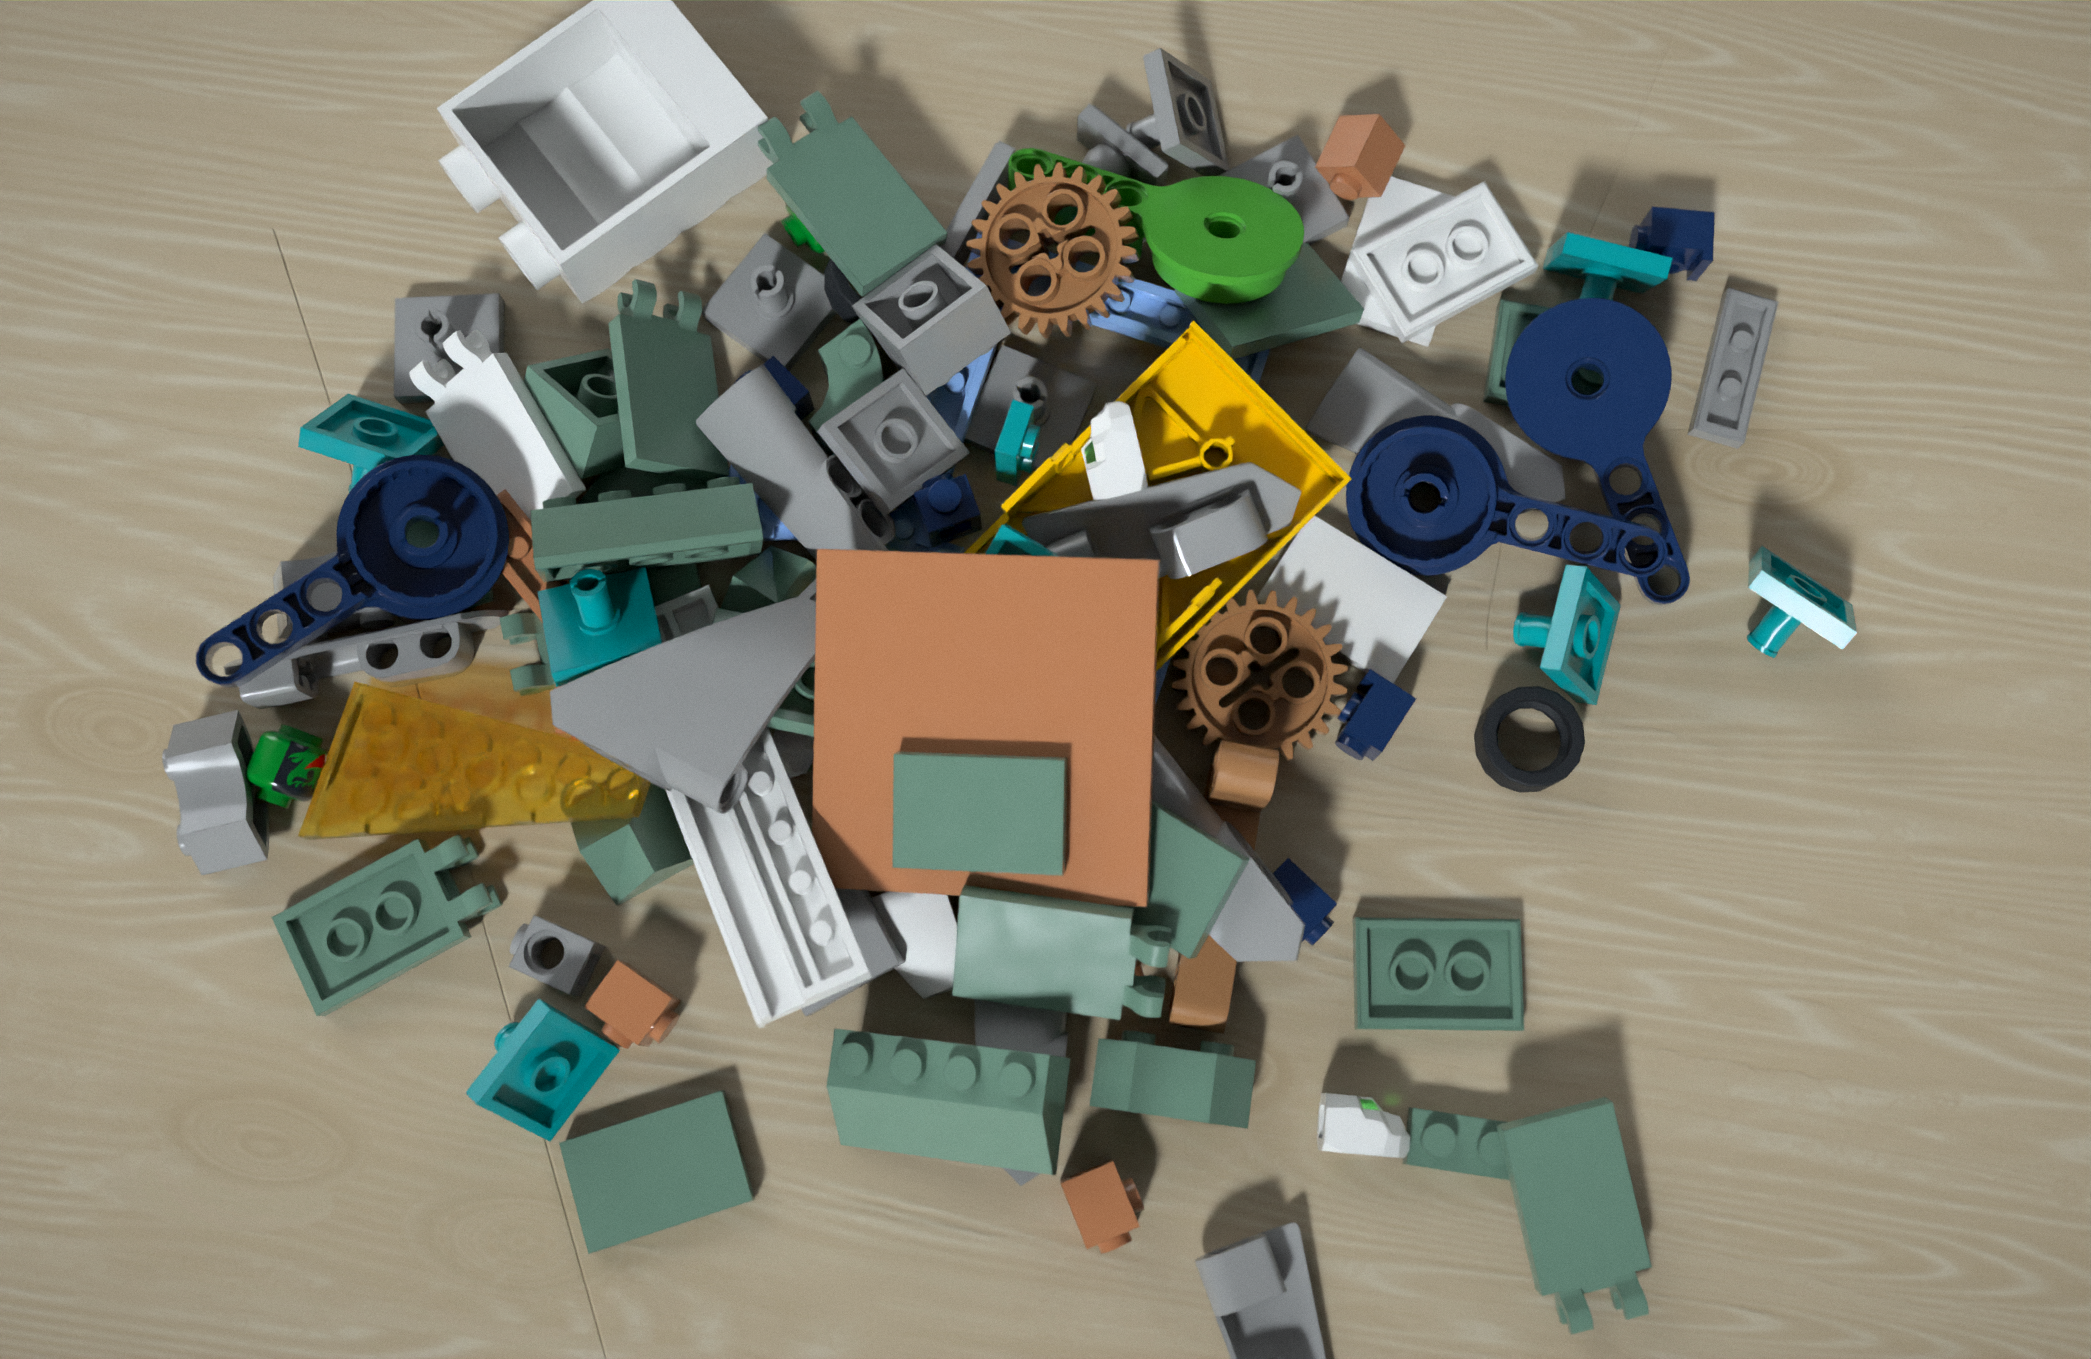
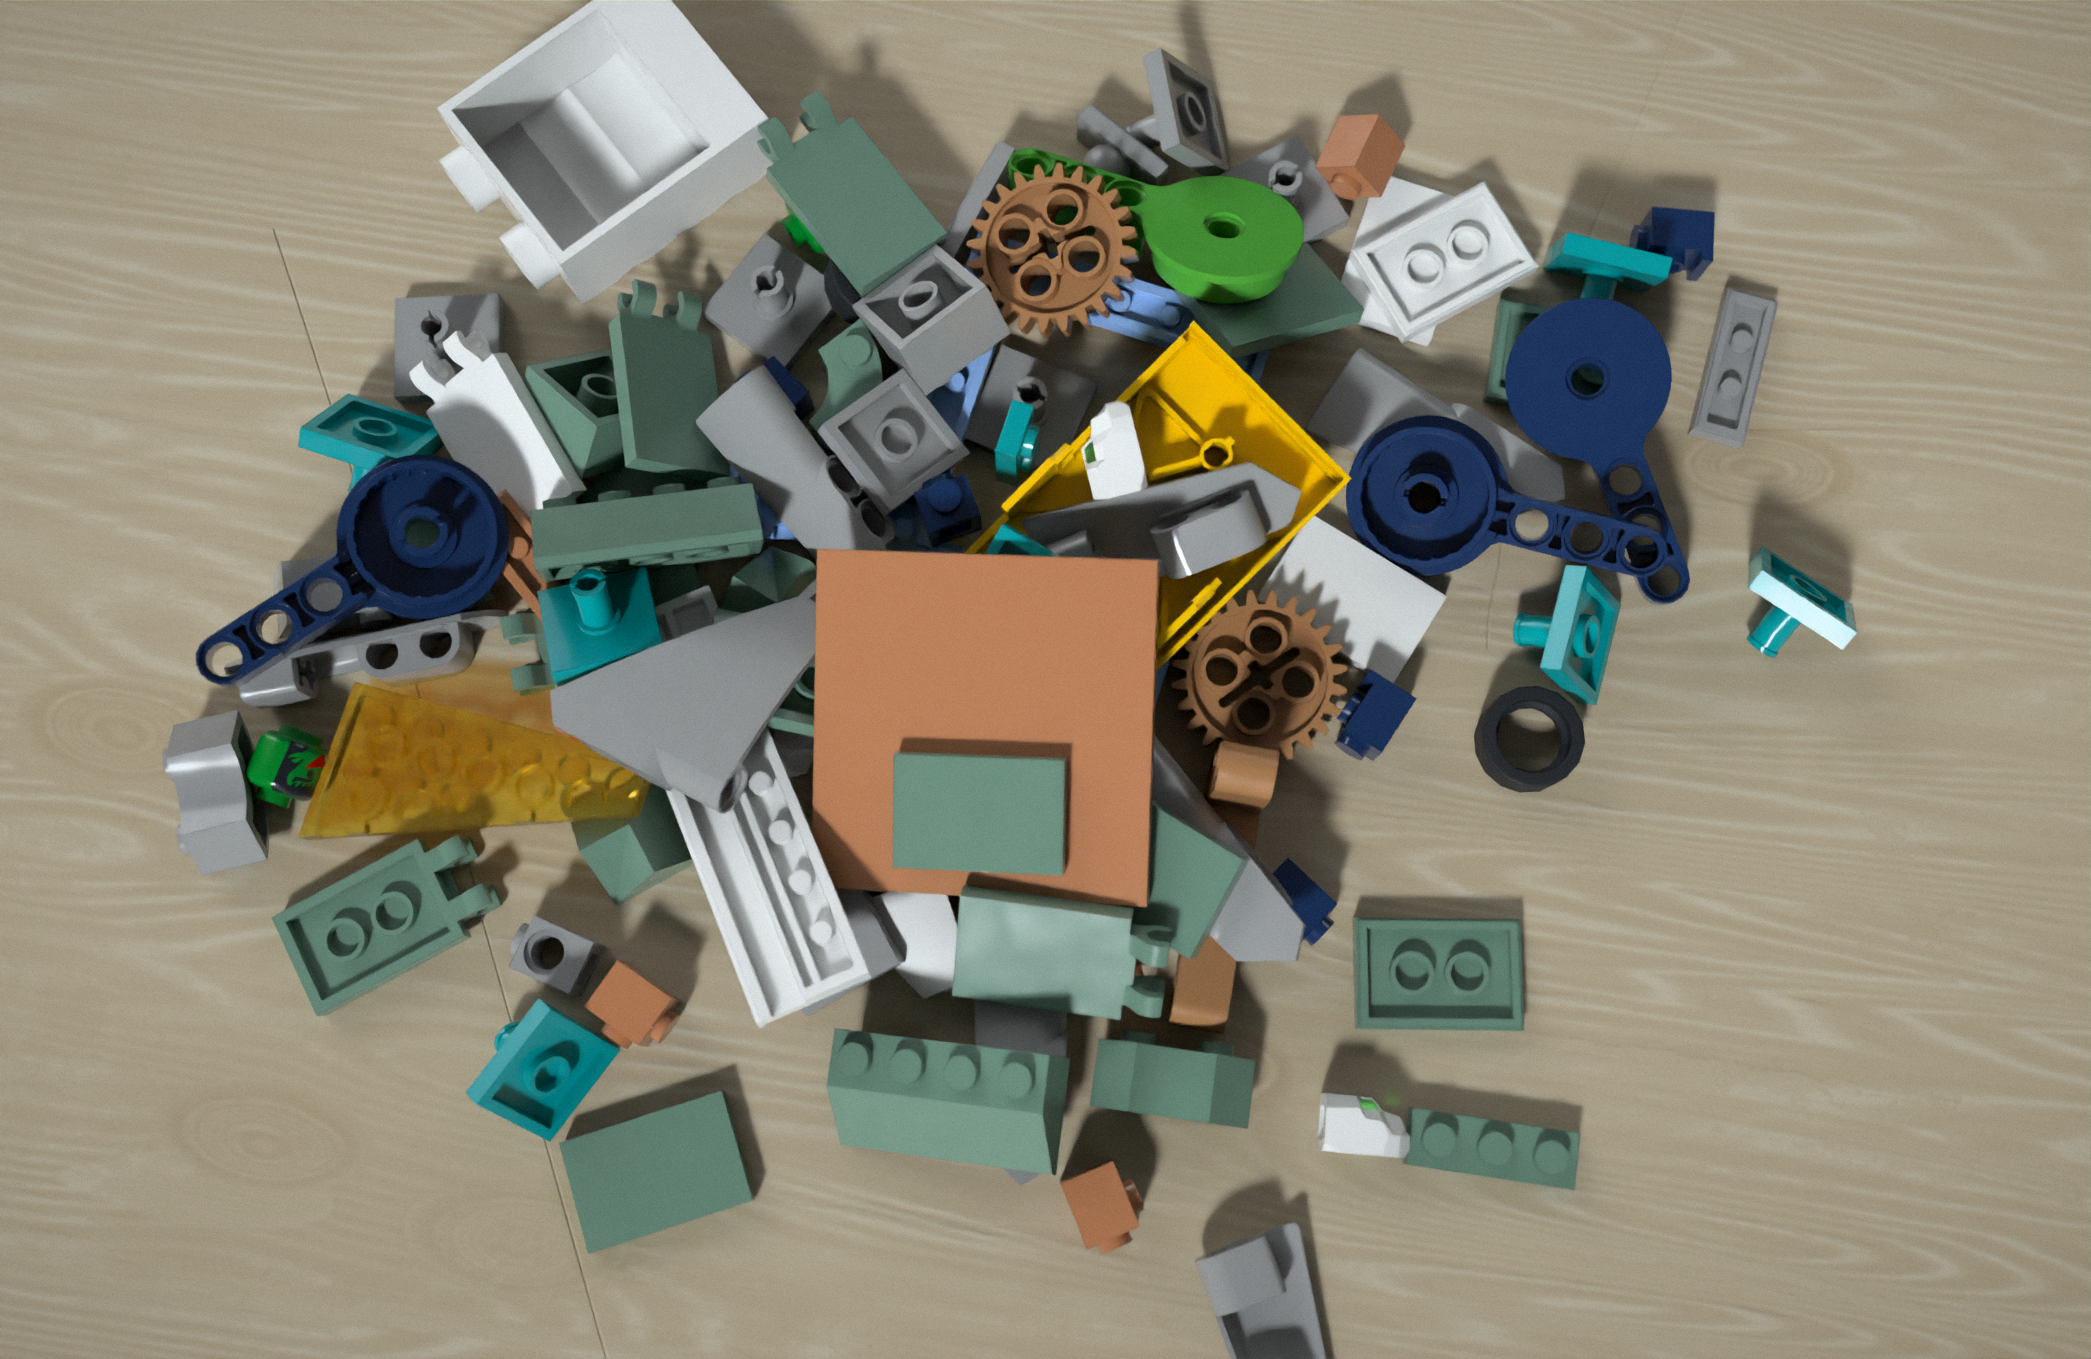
(1577, 1208): sand green tile -> none

